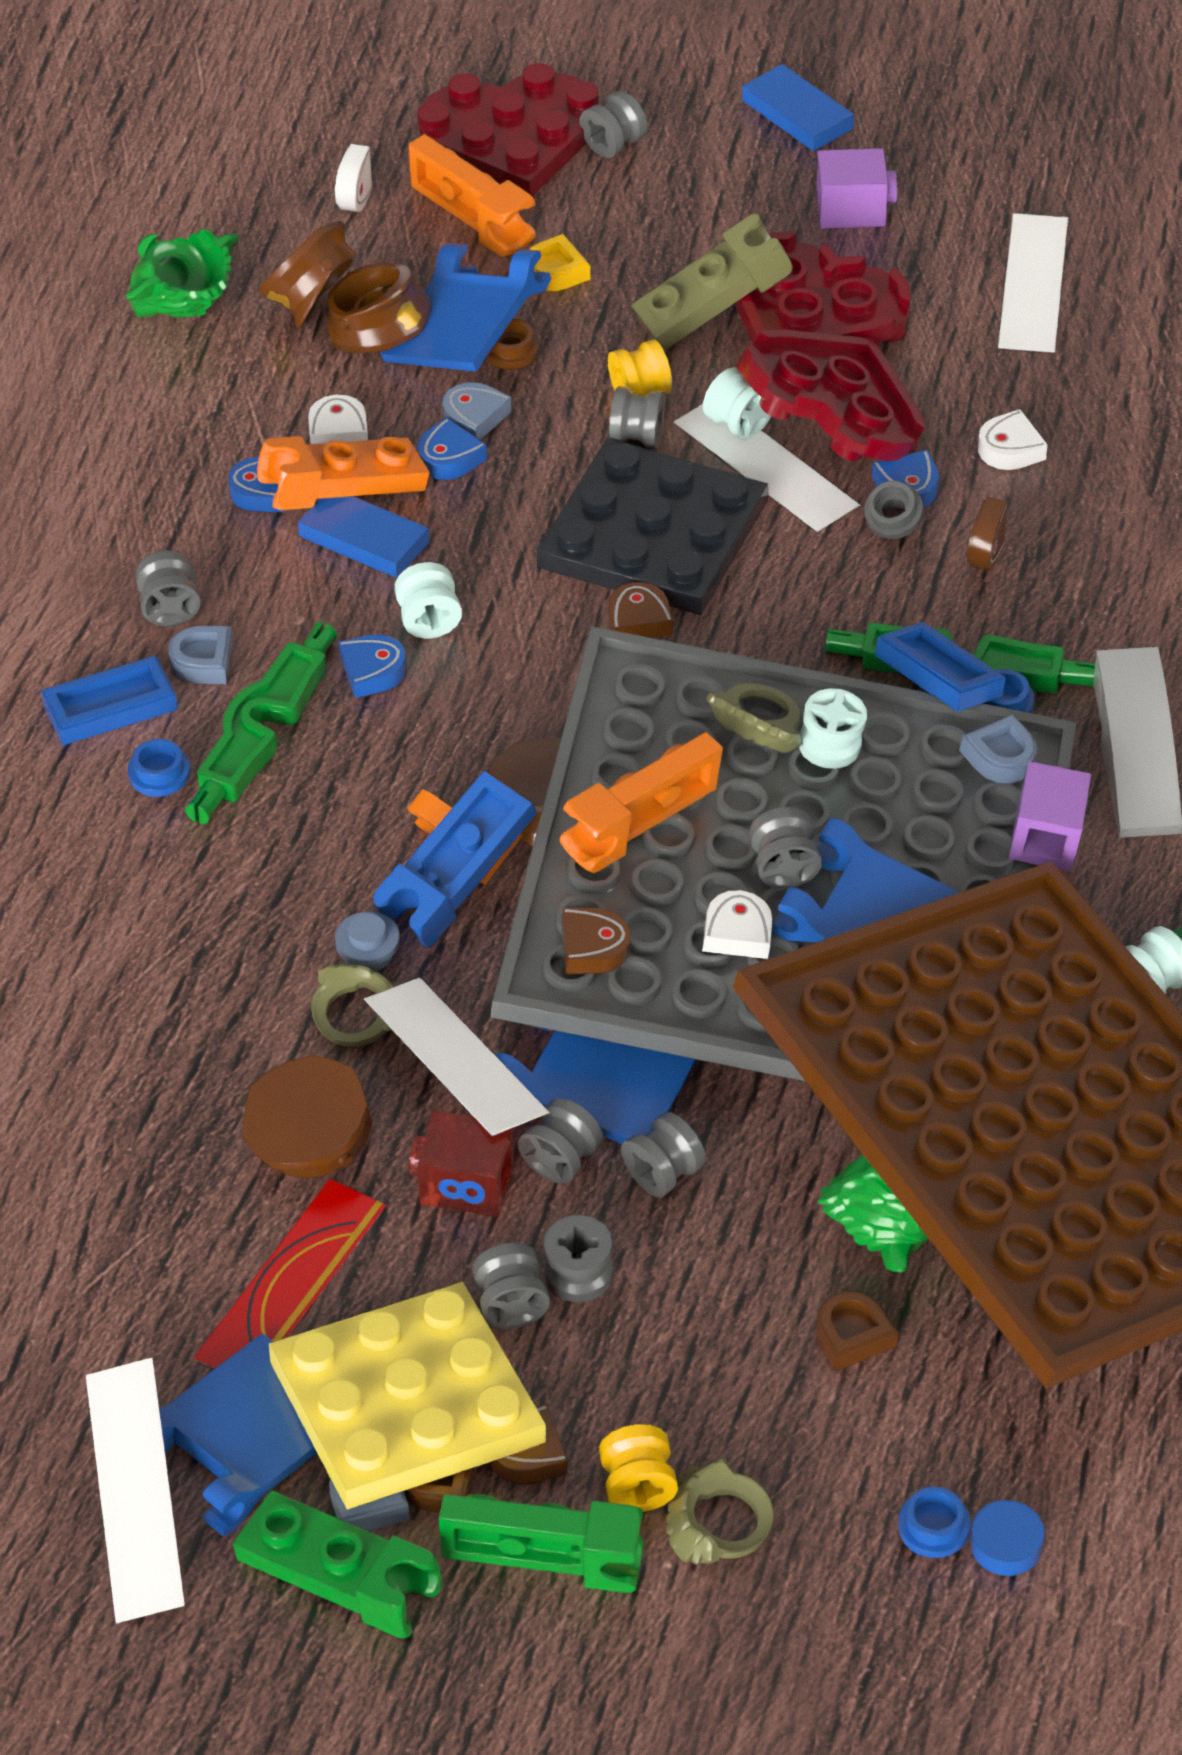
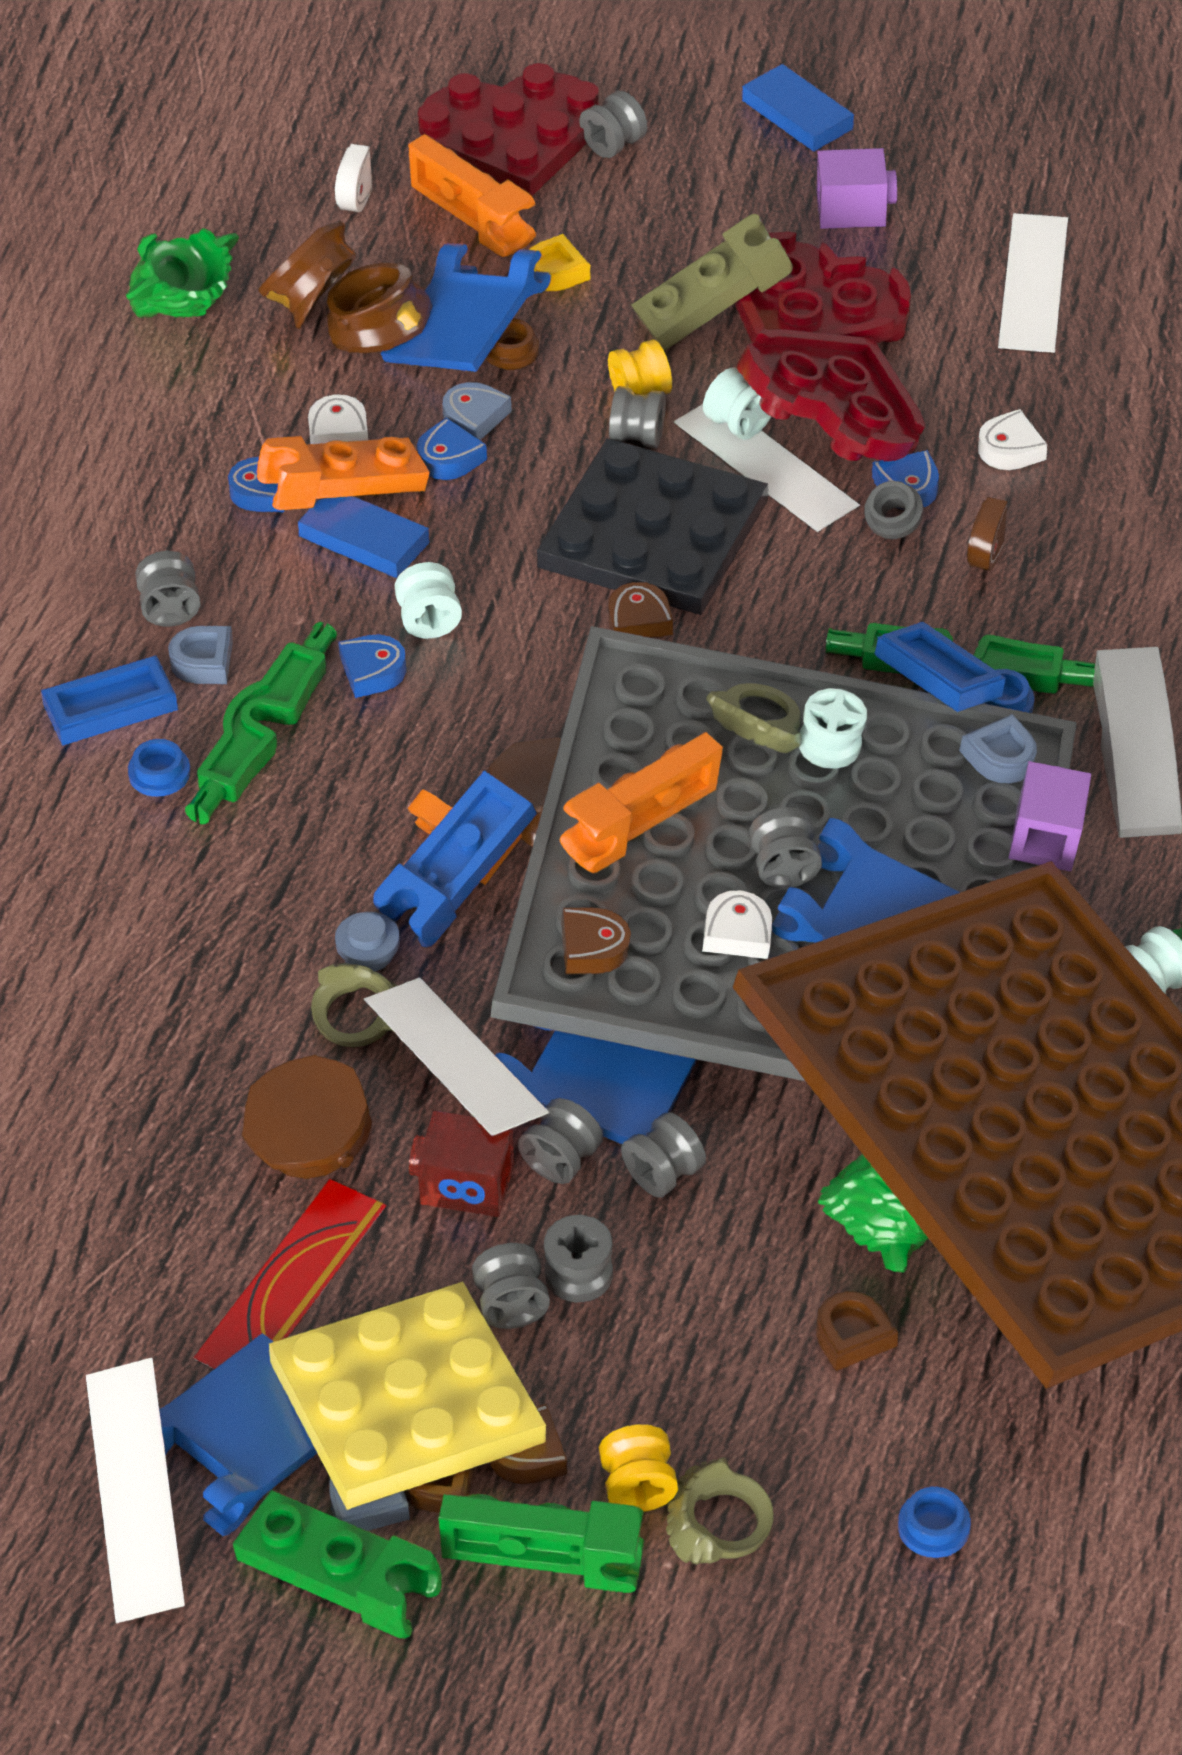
(1007, 1537): blue tile -> none

